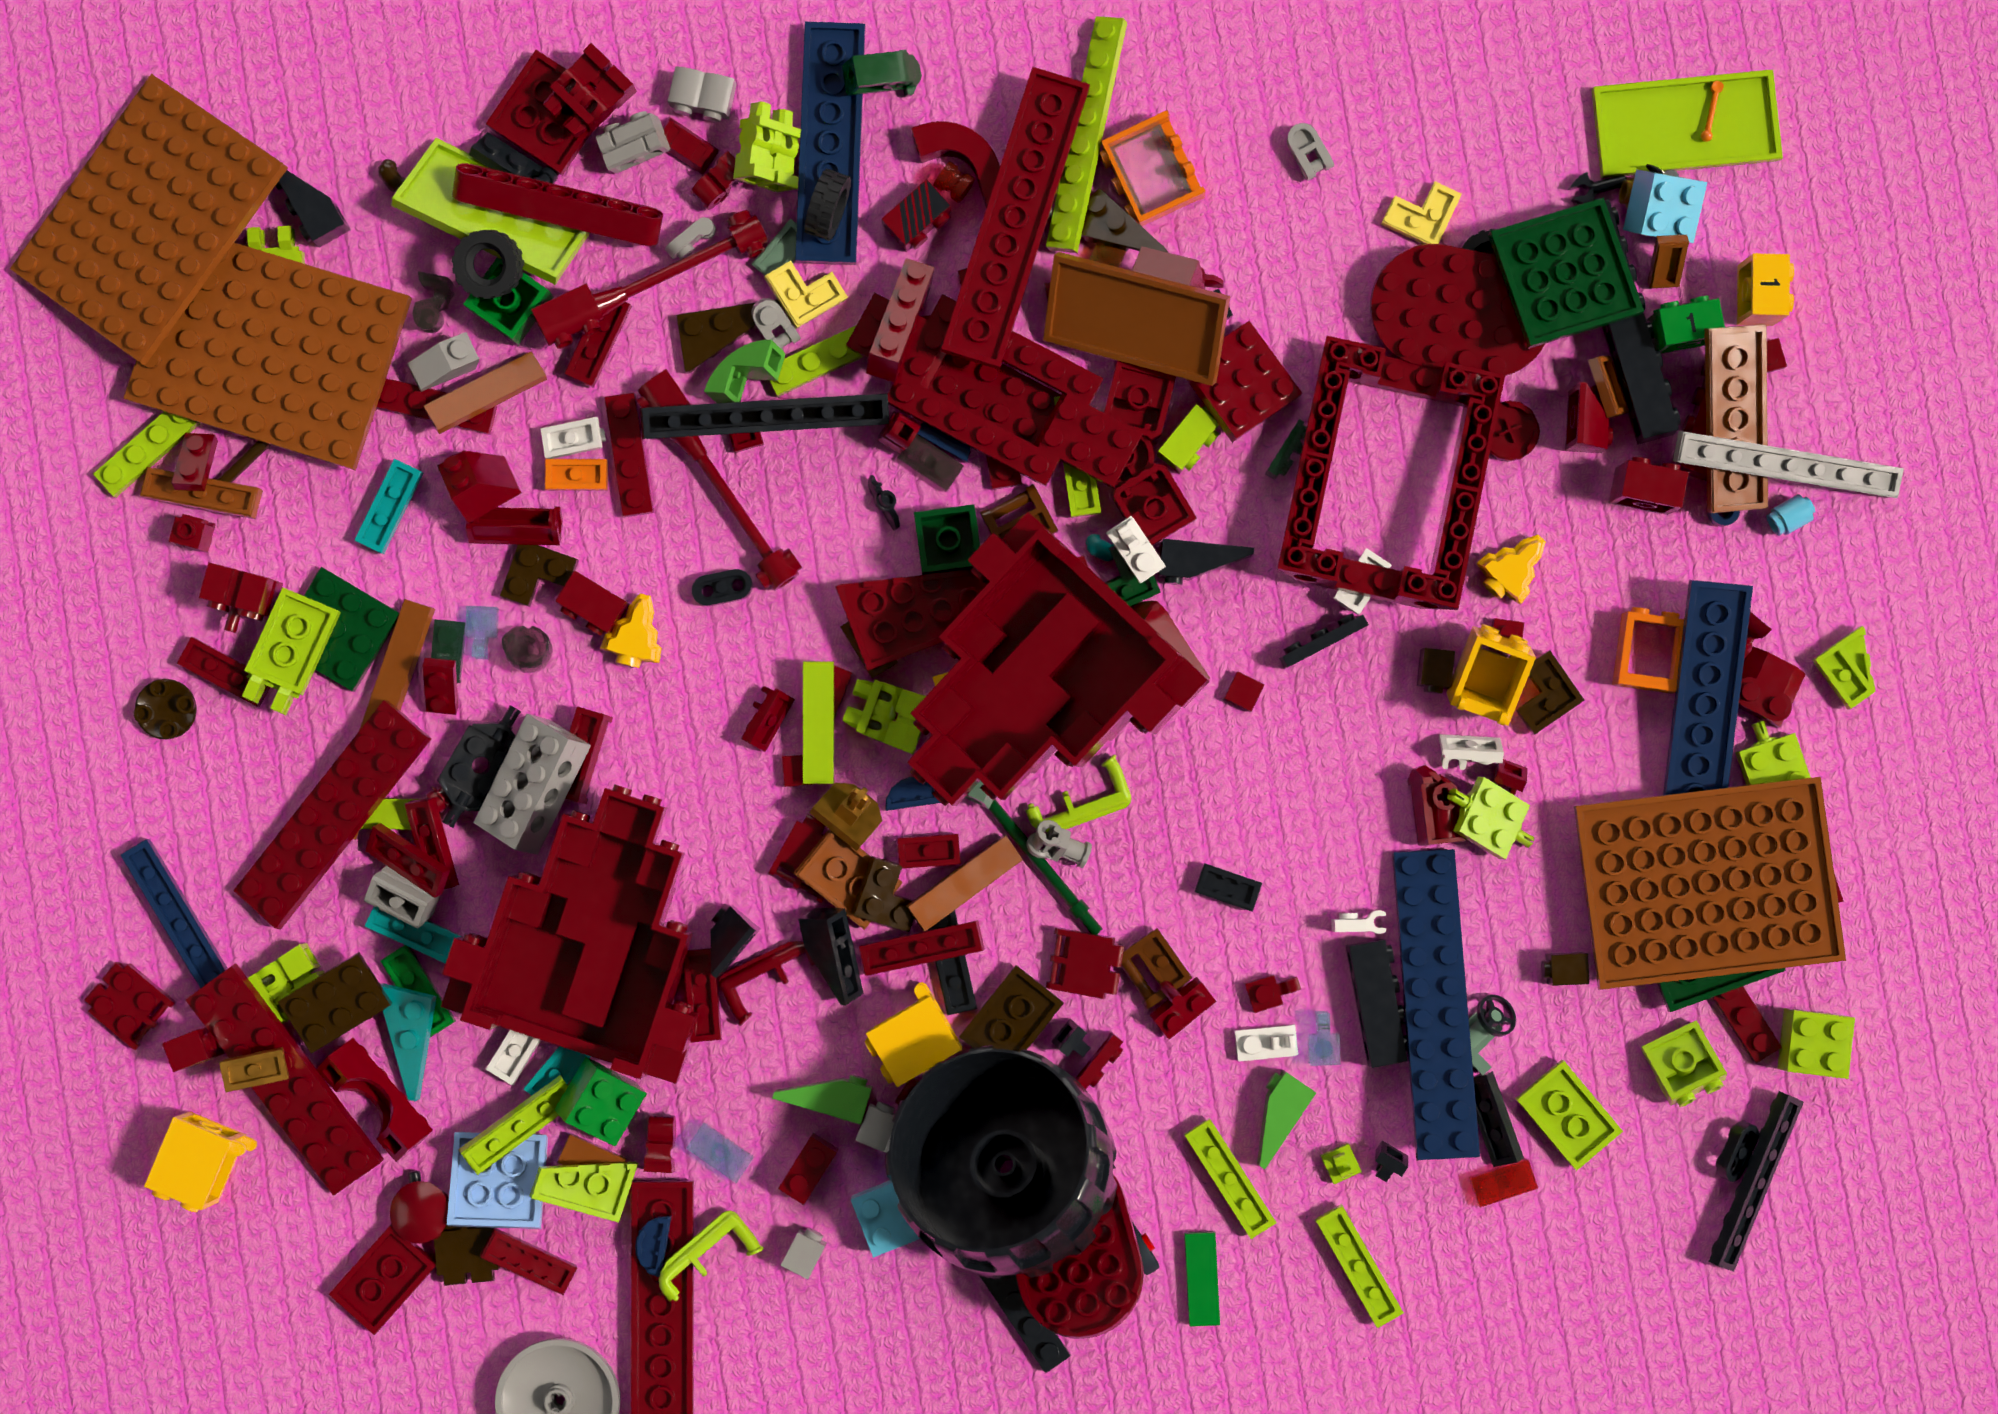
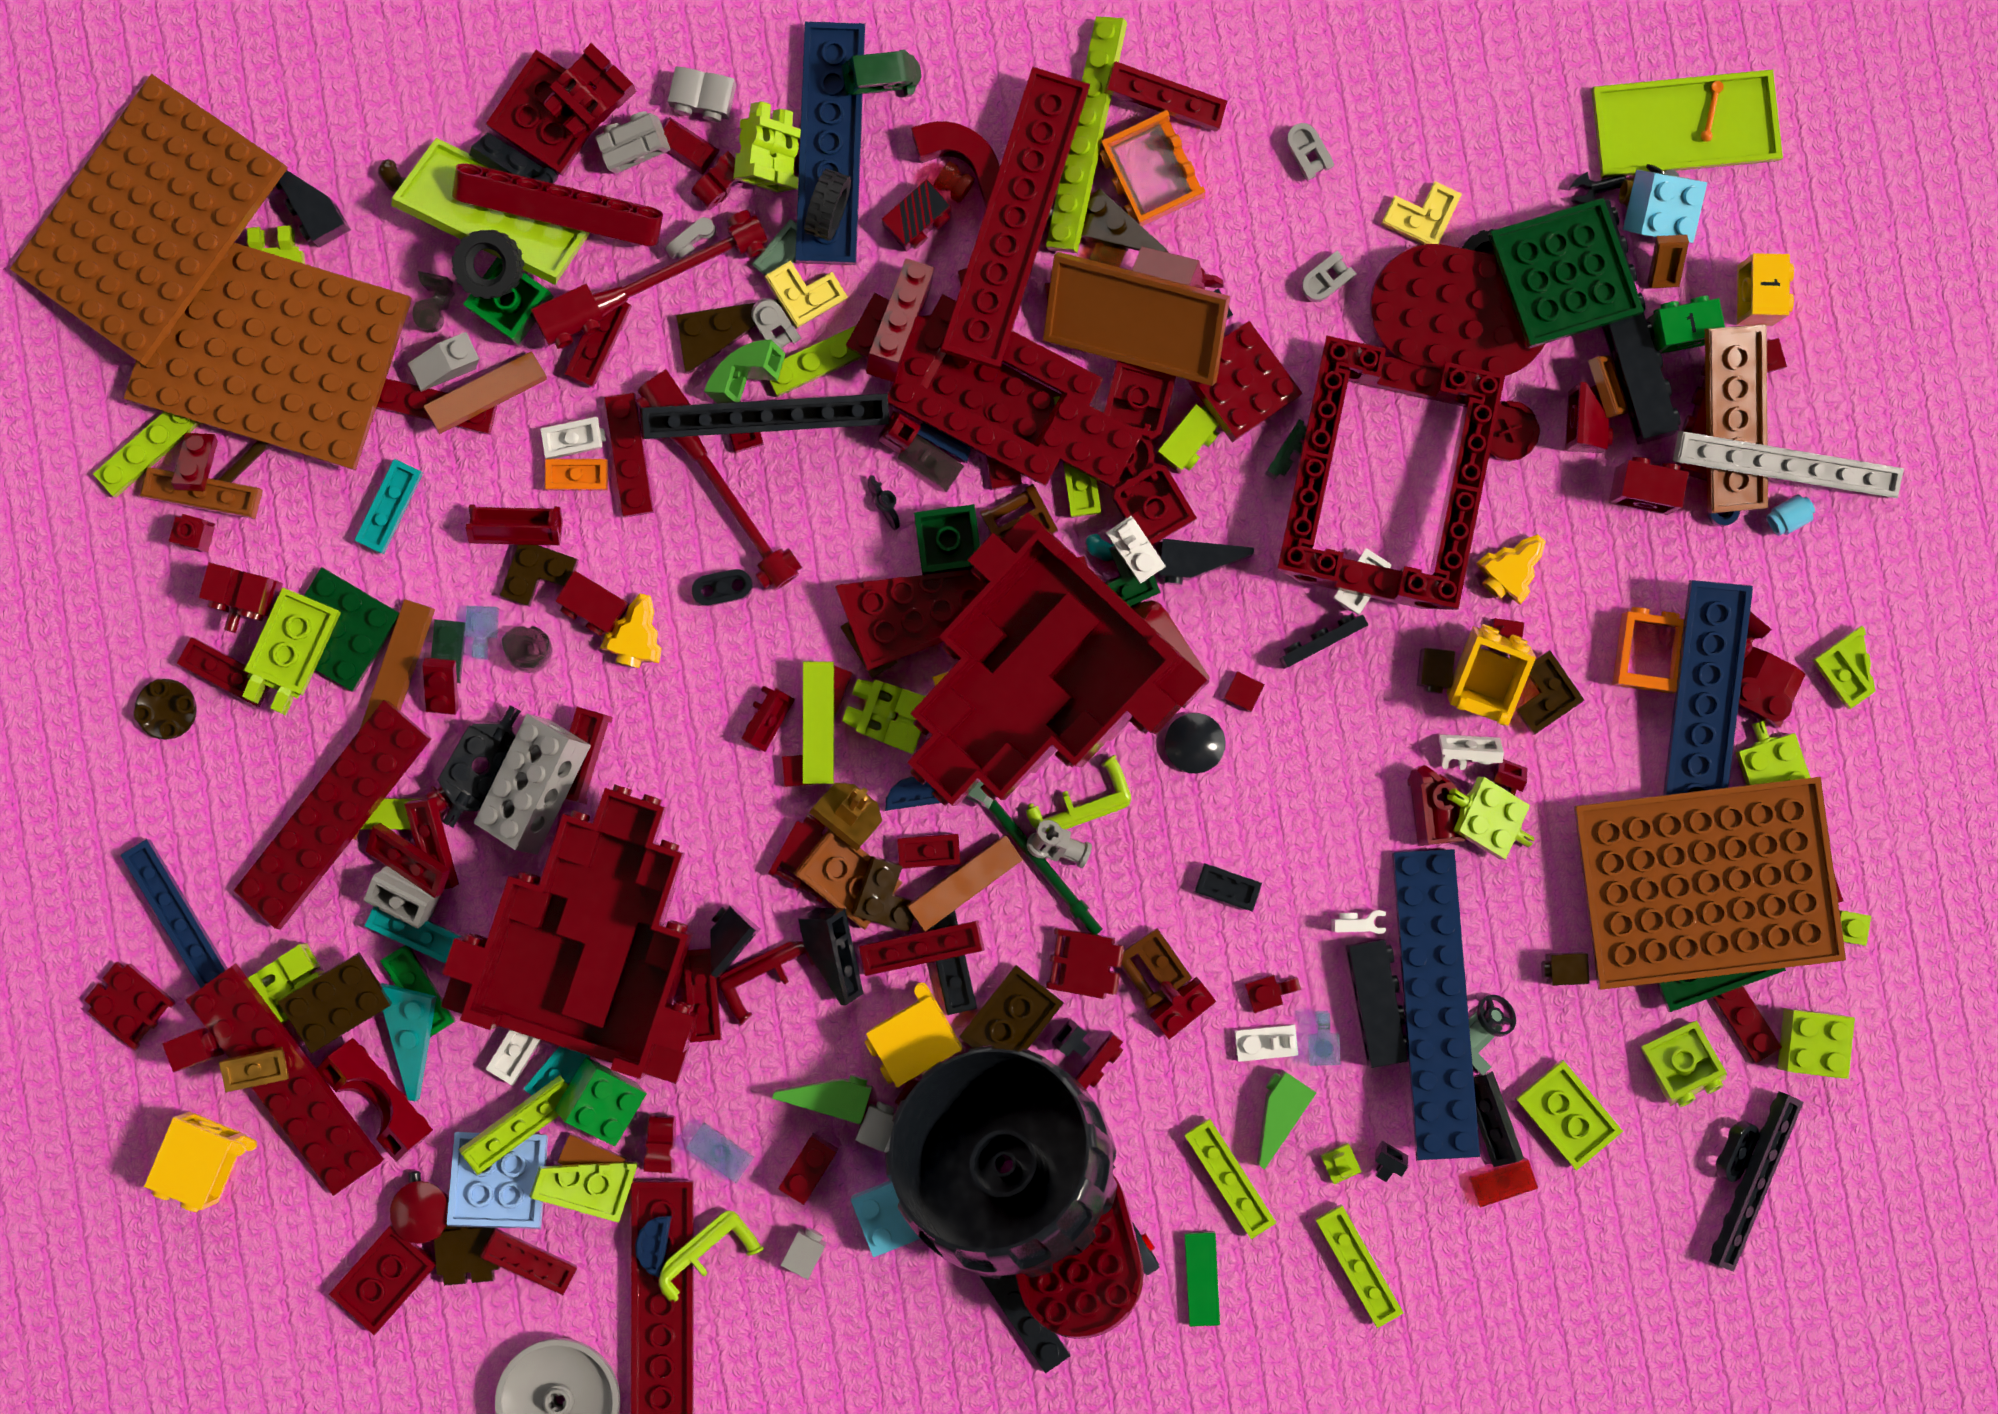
(478, 482): dark red slope -> none
(1165, 95): none -> dark red plate
(1195, 743): none -> black dish
(1319, 284): none -> light grey plate
(1855, 927): none -> lime plate

